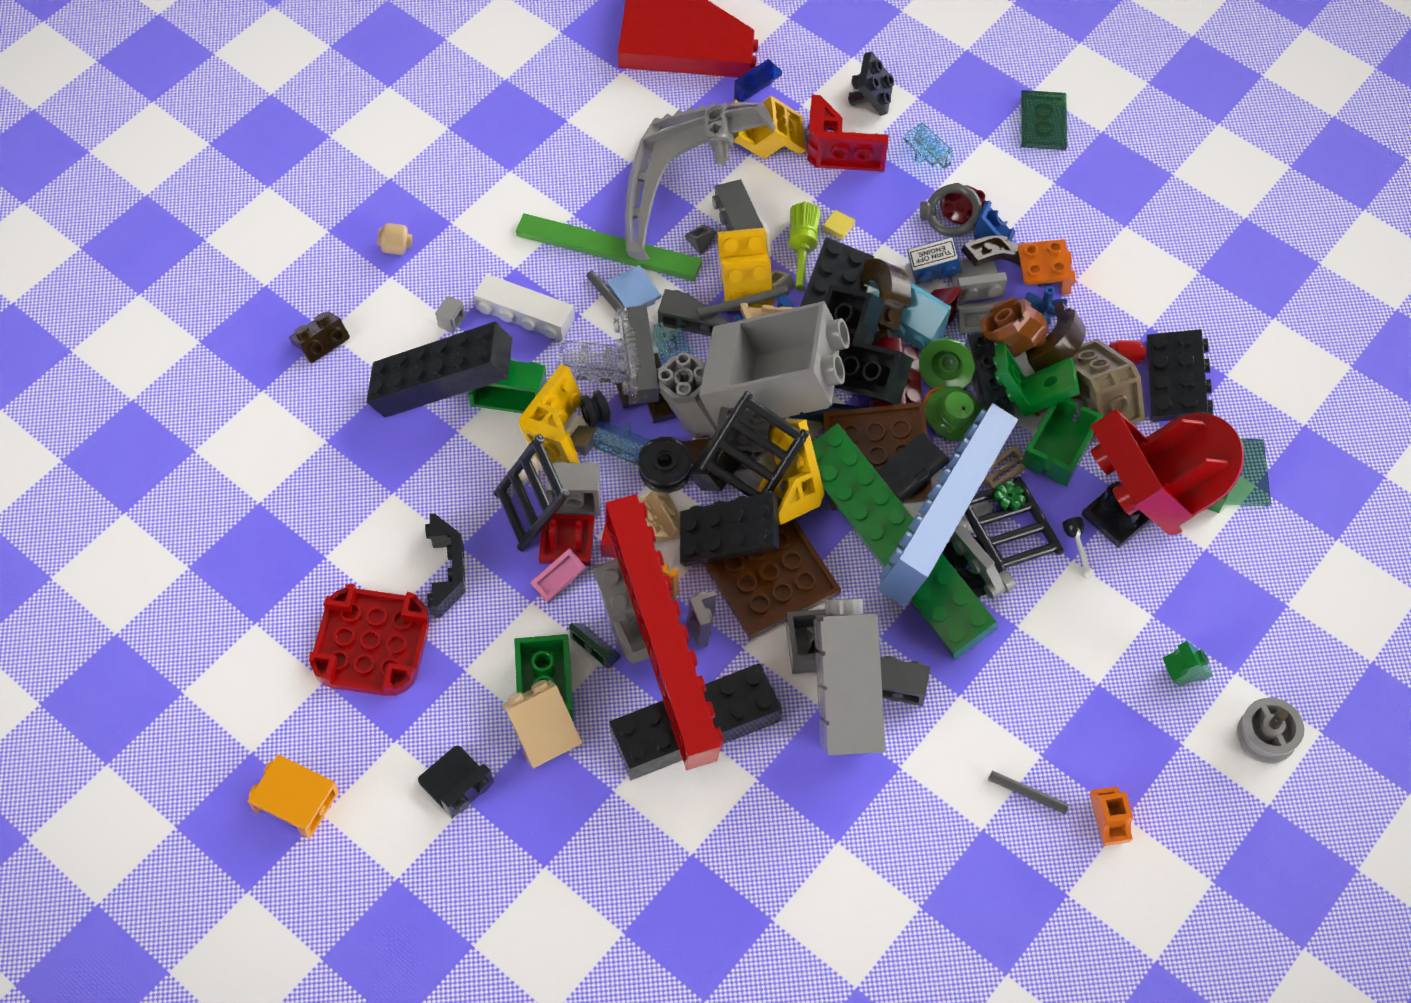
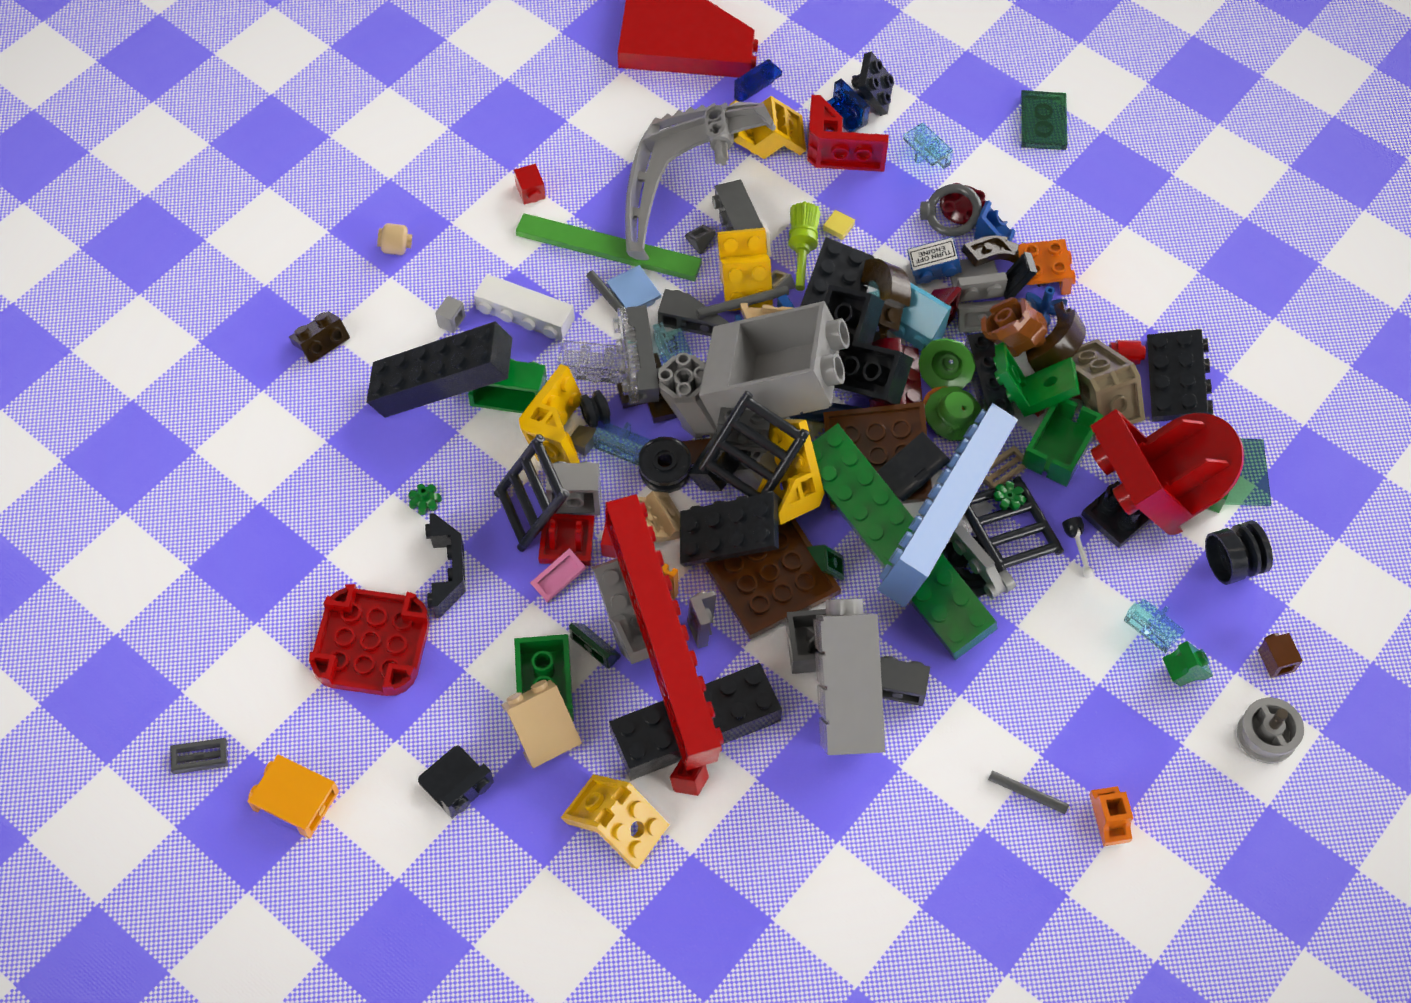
(221, 754): none -> dark grey tile
(424, 498): none -> green plant
(529, 184): none -> red brick
(610, 810): none -> yellow bracket
(688, 781): none -> red slope
(828, 560): none -> dark green slope
(849, 106): none -> clear blue bracket
(1019, 275): none -> black tile
(1154, 624): none -> clear light blue panel
(1238, 552): none -> black wheel
(1280, 654): none -> reddish brown brick

